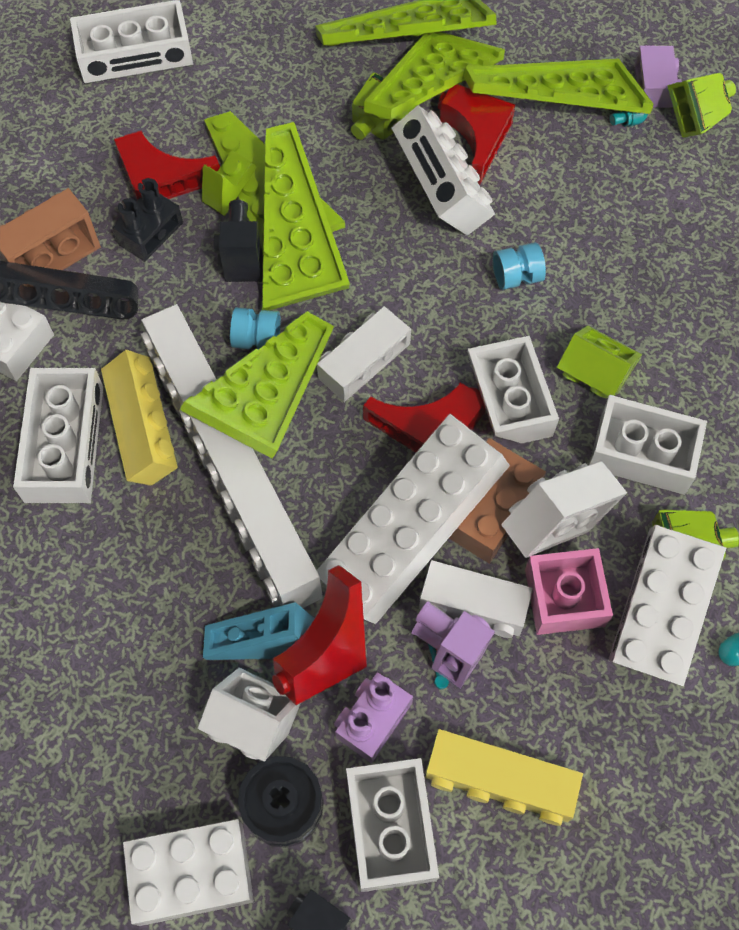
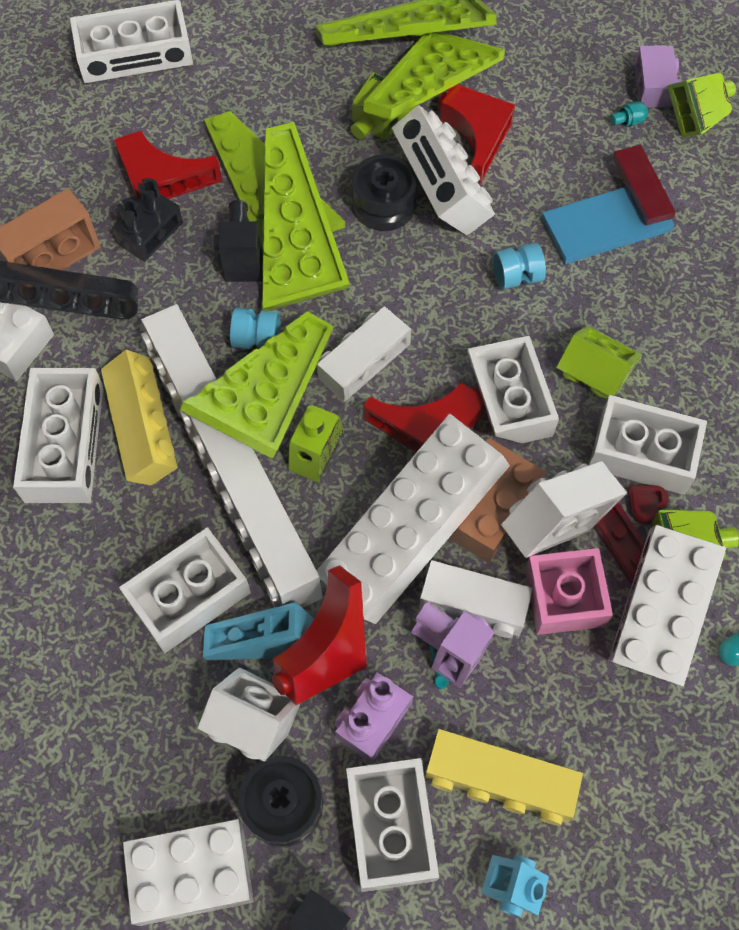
(186, 589): none -> white brick
(226, 184): lime slope -> none
(314, 436): none -> lime torso
(384, 192): none -> black wheel
(515, 885): none -> medium azure brick
(581, 83): lime wing -> none
(599, 225): none -> dark azure tile
(621, 540): none -> dark red tile
(643, 185): none -> dark red tile
(646, 502): none -> dark red tile

